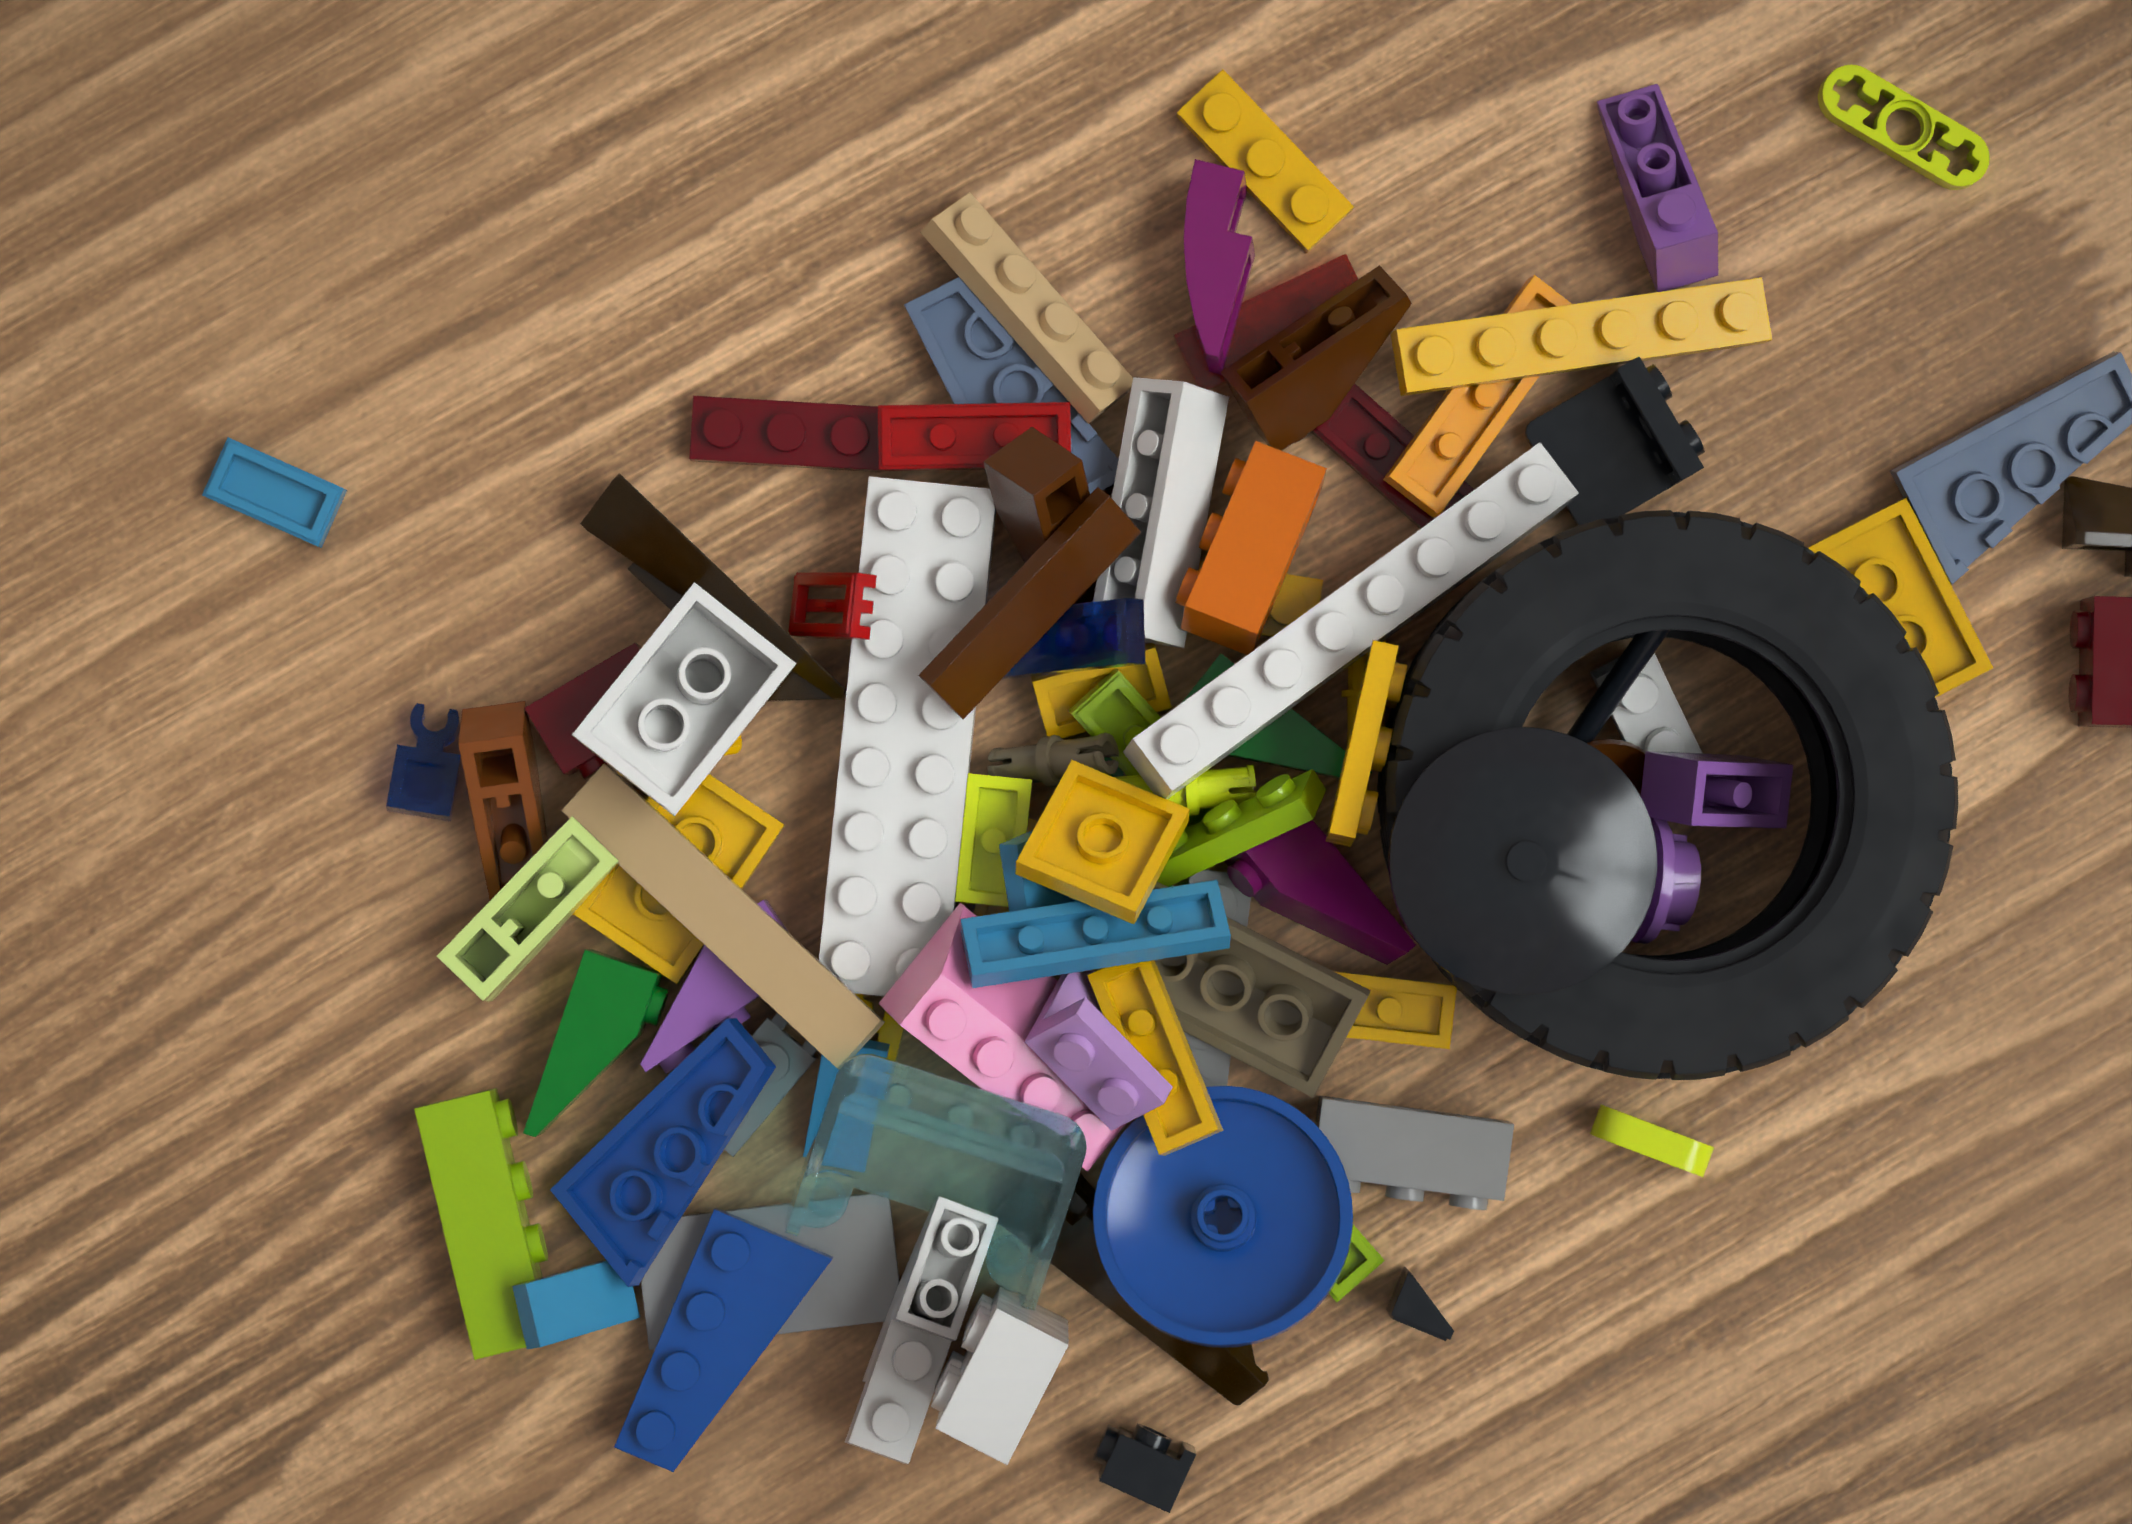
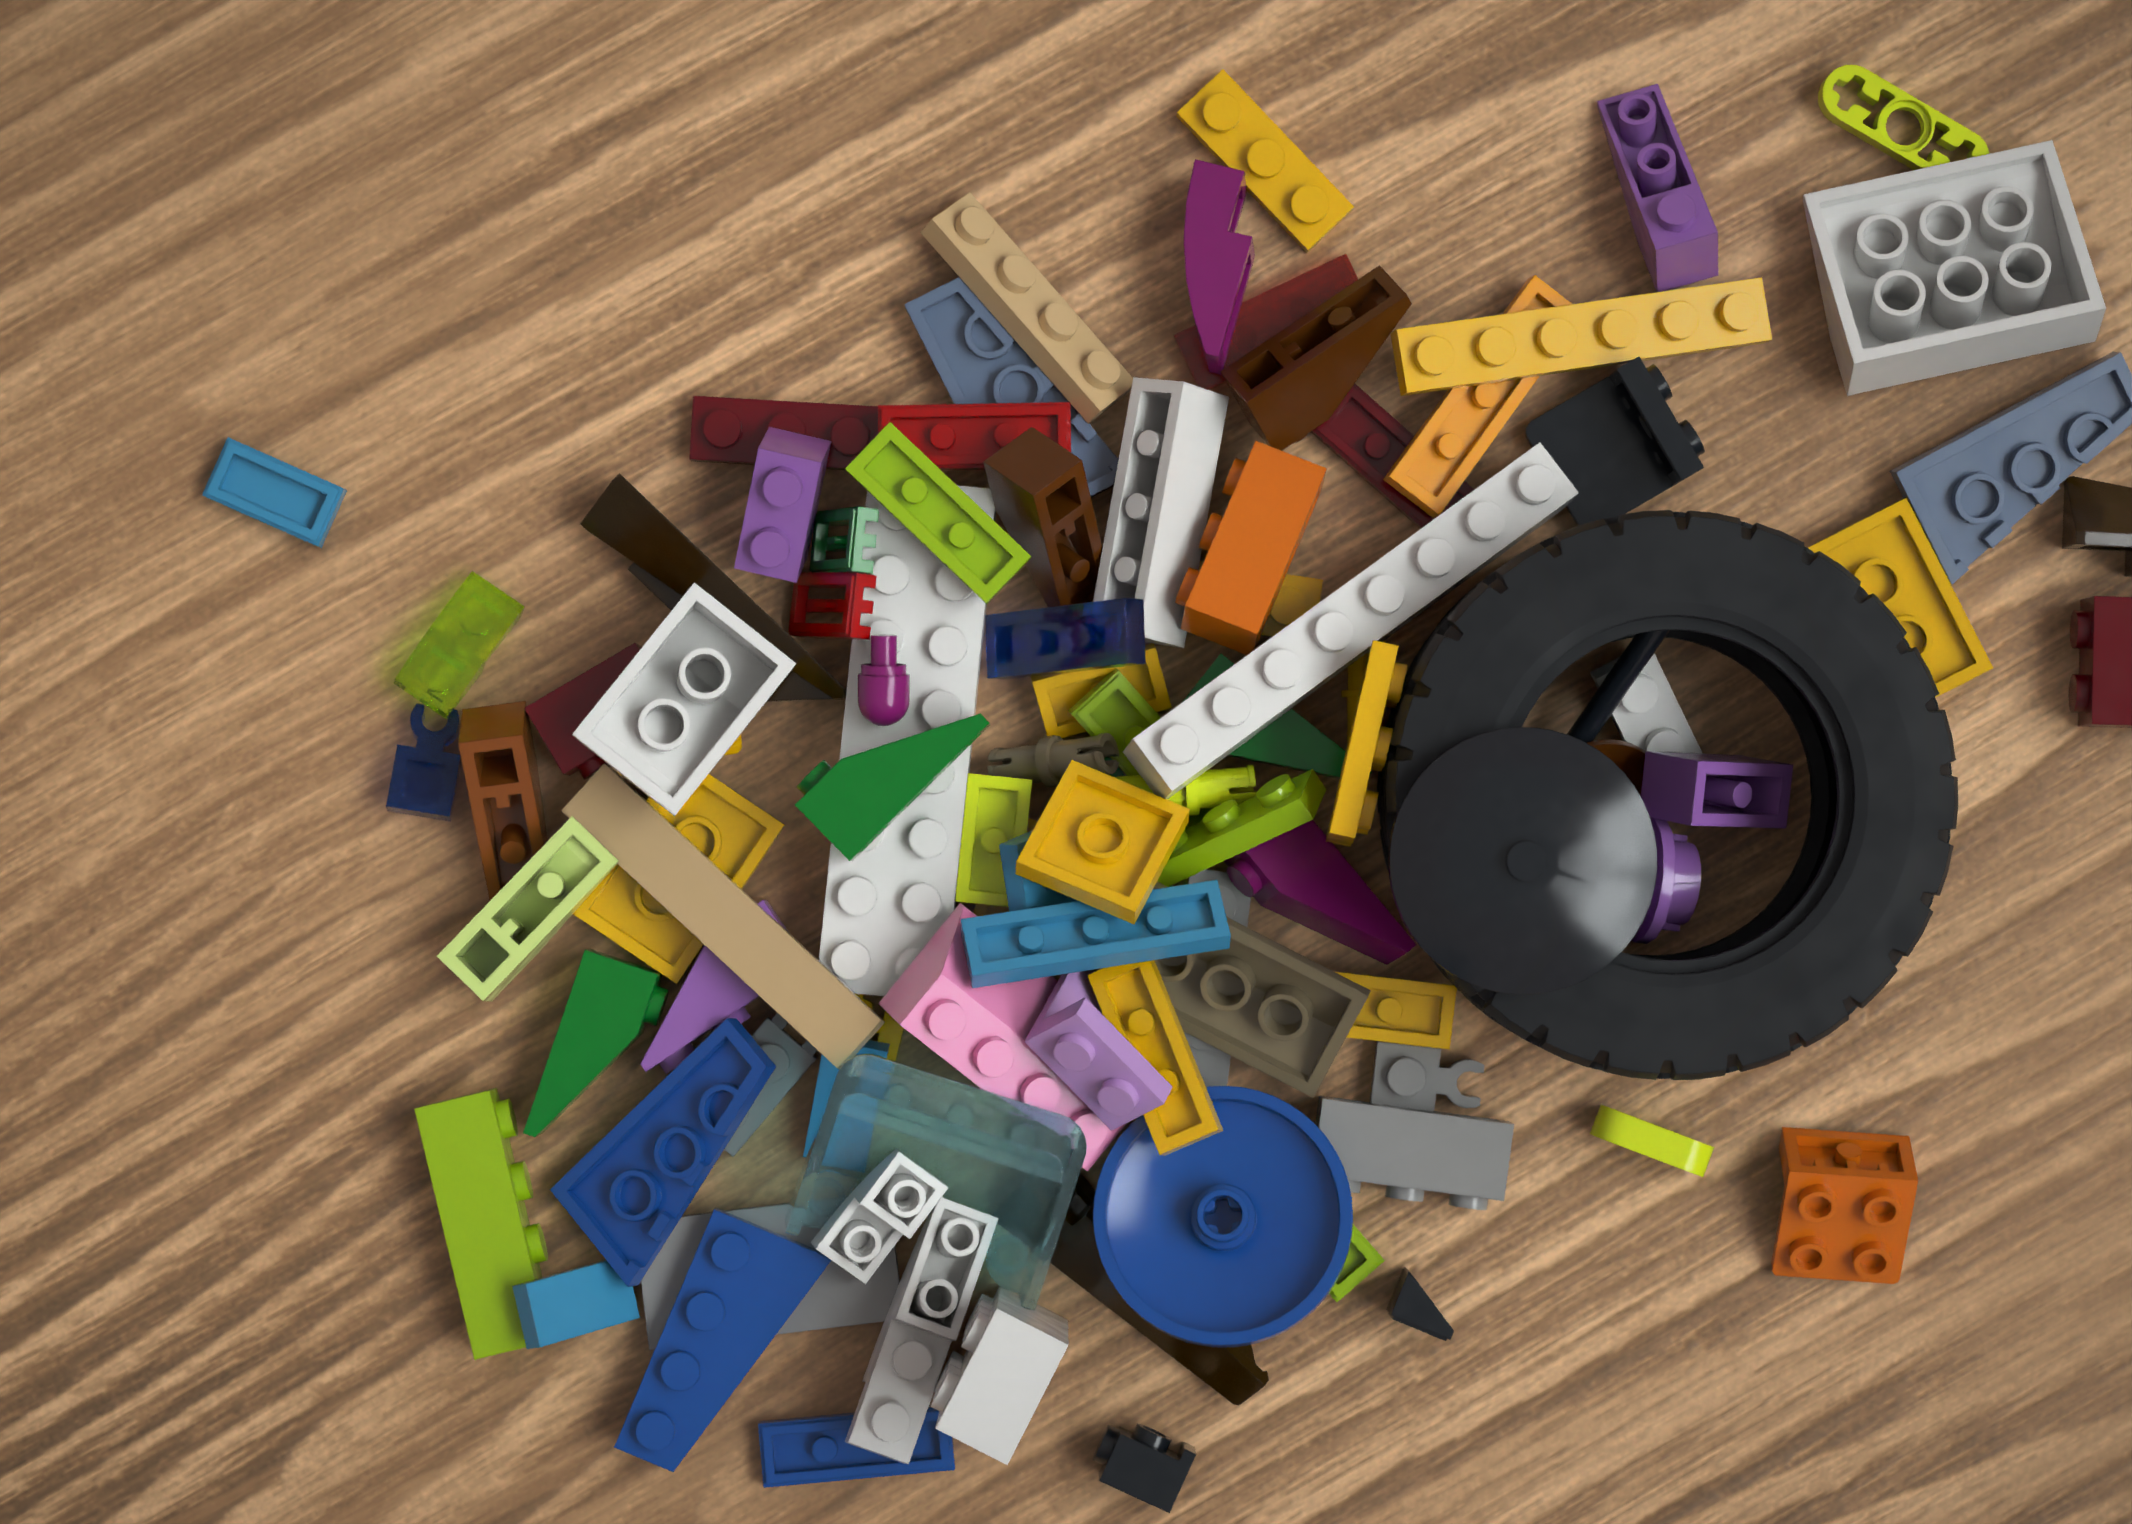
(459, 645): none -> clear neon green slope
(782, 504): none -> medium lavender brick
(816, 1451): none -> blue tile
(852, 543): none -> green tile
(872, 788): none -> green slope
(877, 1213): none -> white slope
(883, 683): none -> magenta cylinder
(938, 513): none -> lime plate
(1030, 603): reddish brown tile -> none
(1412, 1077): none -> light grey plate
(1844, 1205): none -> orange bracket
(1952, 268): none -> white slope

